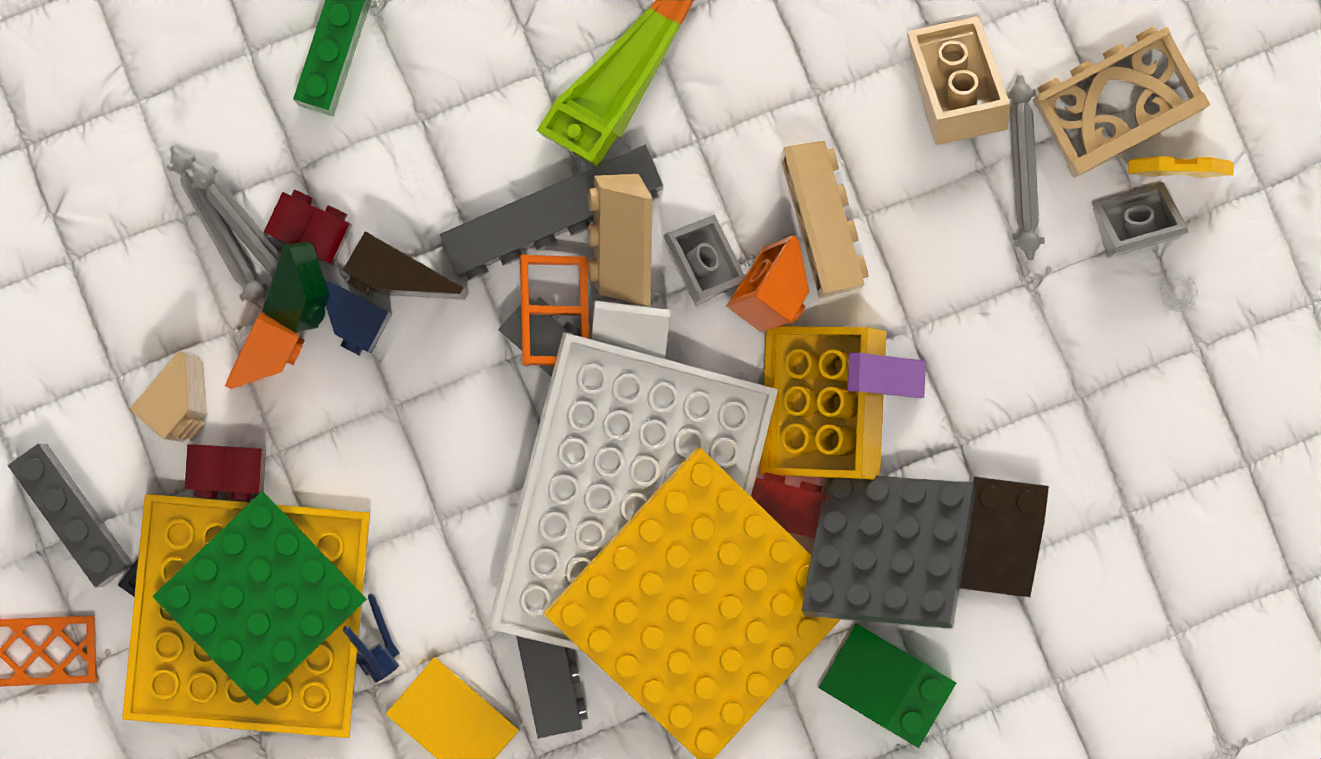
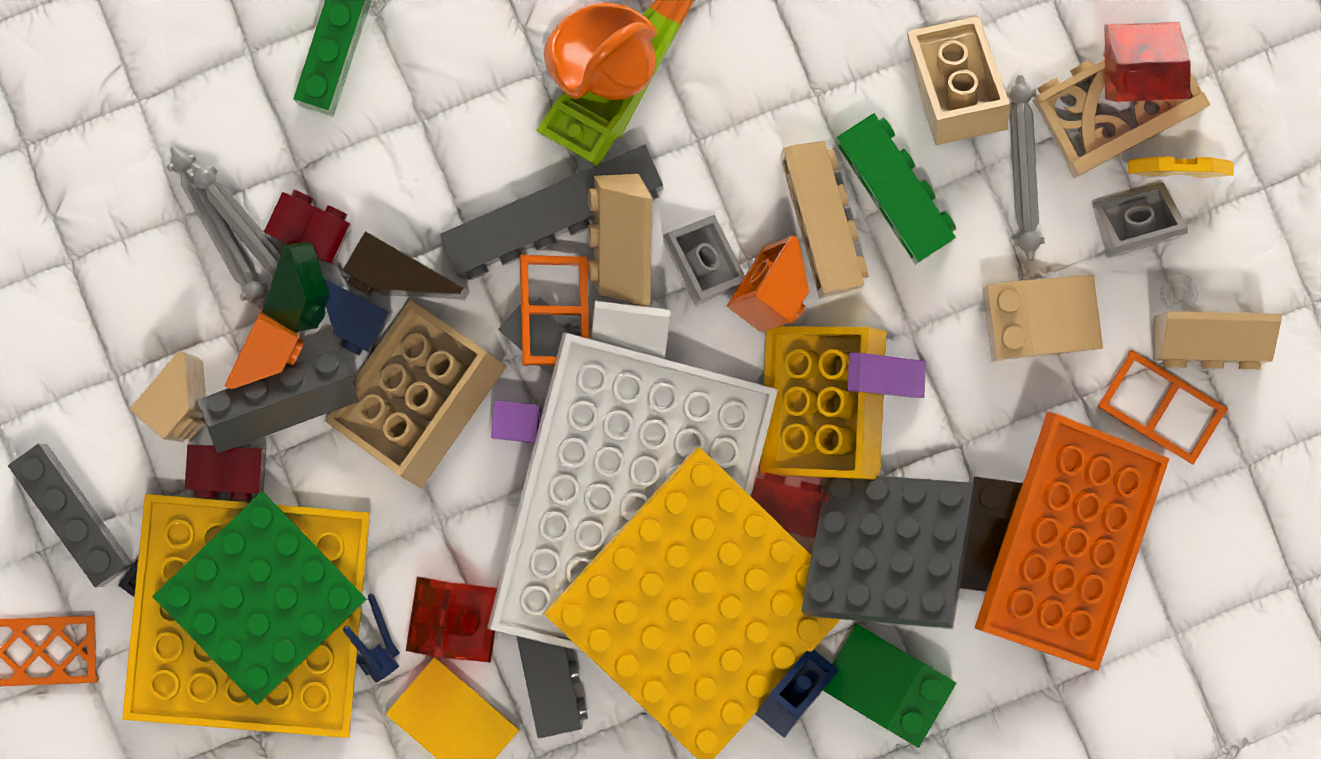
(278, 400): none -> dark grey brick
(417, 394): none -> tan slope
(451, 620): none -> clear red slope
(515, 421): none -> medium lavender brick
(602, 52): none -> orange piece
(796, 692): none -> dark blue slope
(895, 188): none -> green brick
(1042, 317): none -> tan slope
(1072, 541): none -> orange plate
(1146, 62): none -> clear red slope
(1148, 430): none -> orange window
(1215, 339): none -> tan slope

